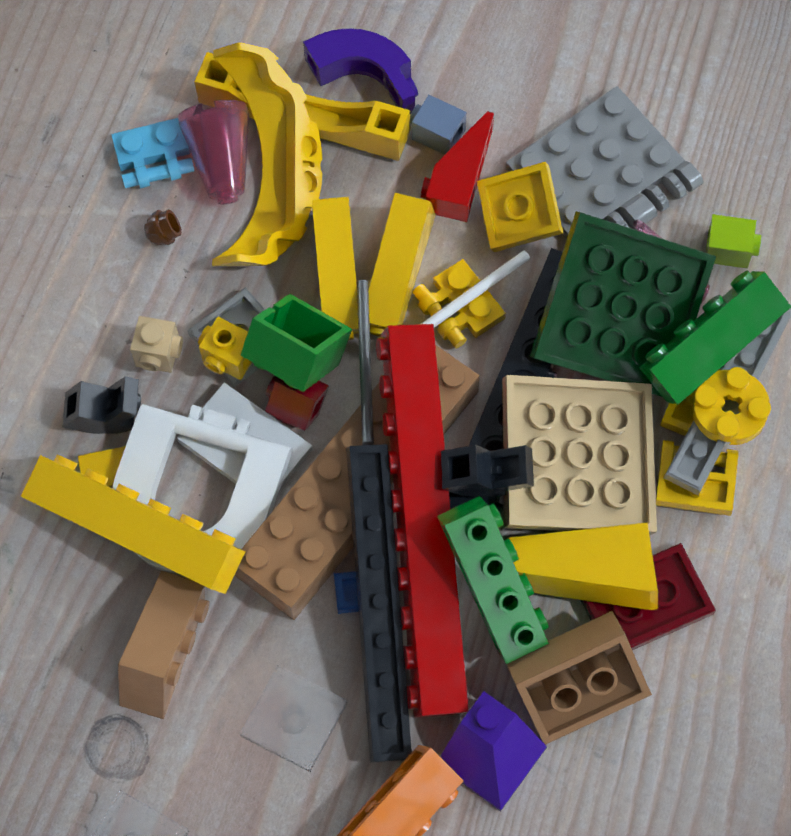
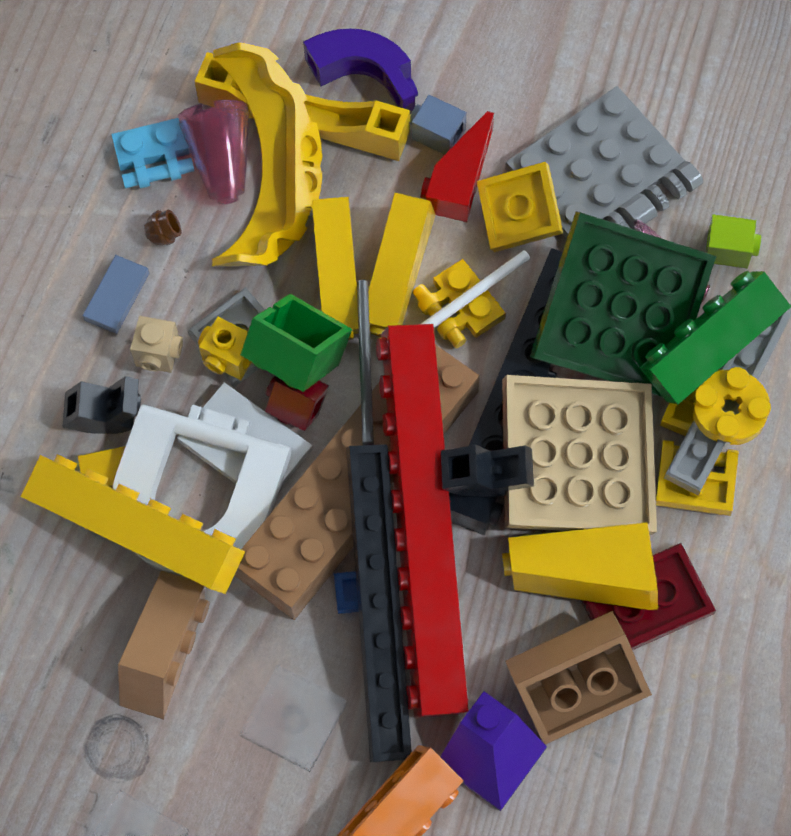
(116, 294): none -> sand blue tile
(493, 578): green brick -> none

